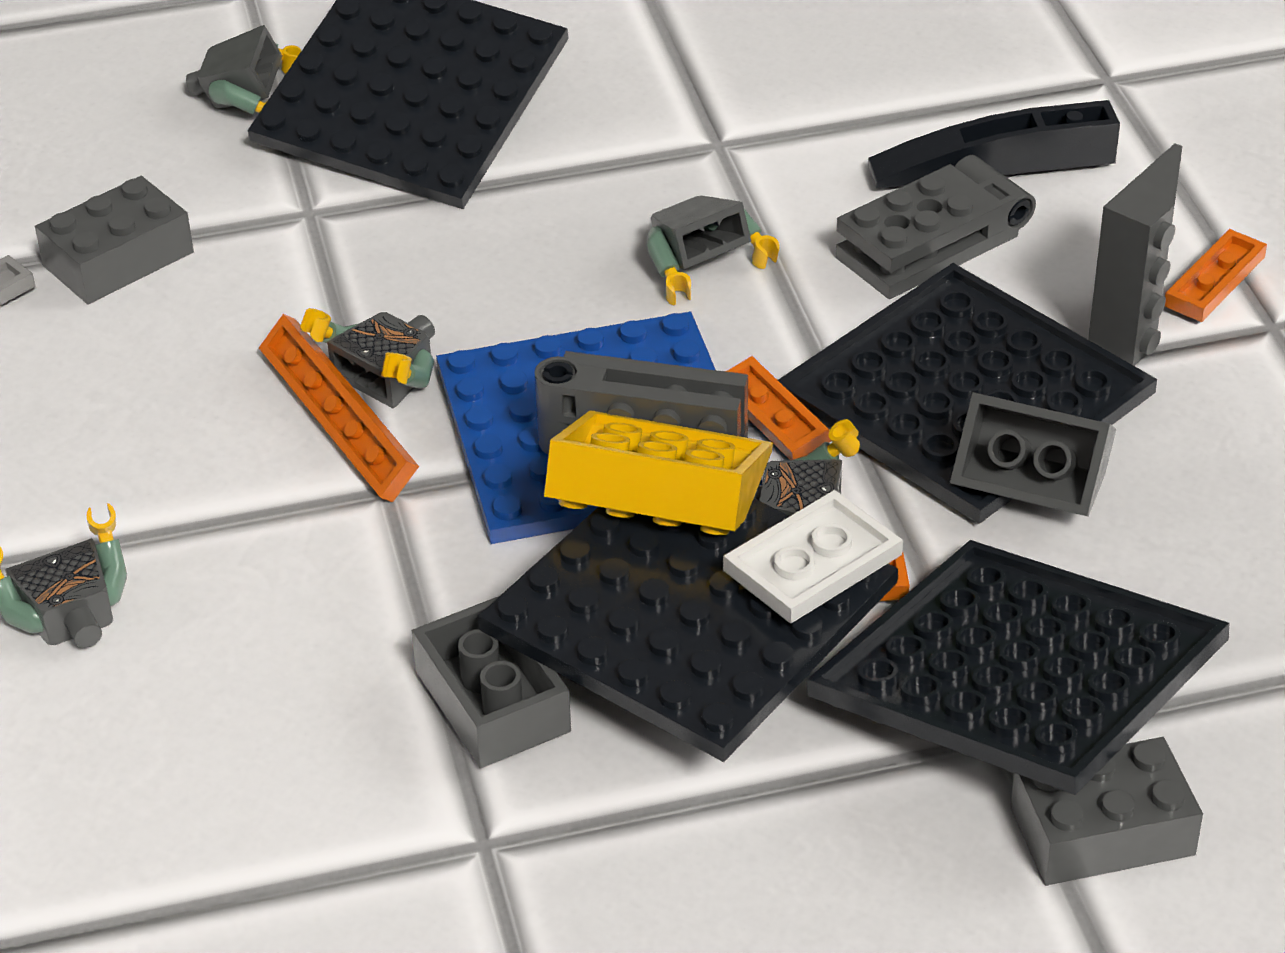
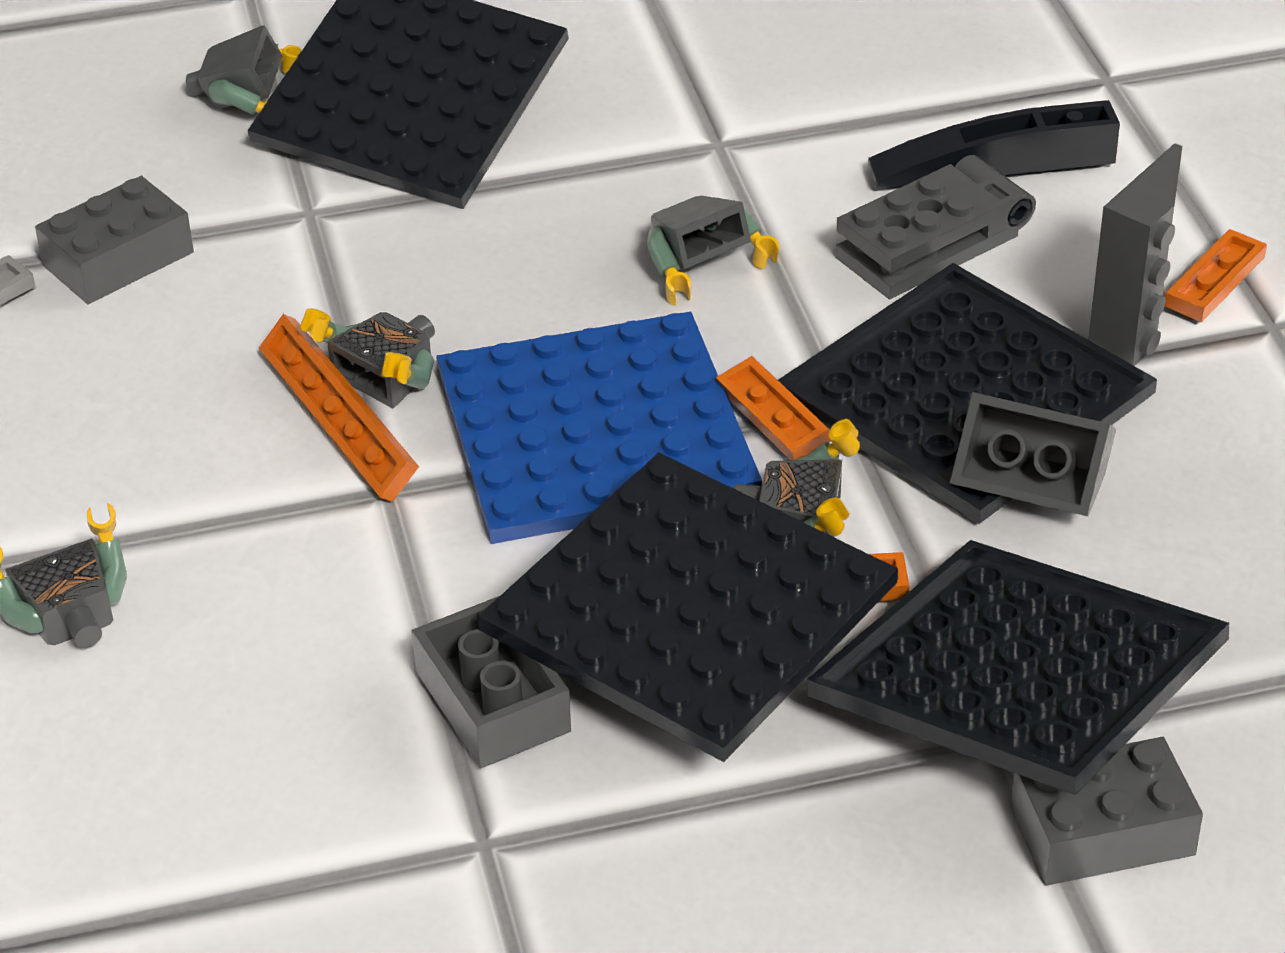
(640, 390): dark grey hinge -> none
(656, 471): yellow slope -> none
(812, 556): white plate -> none

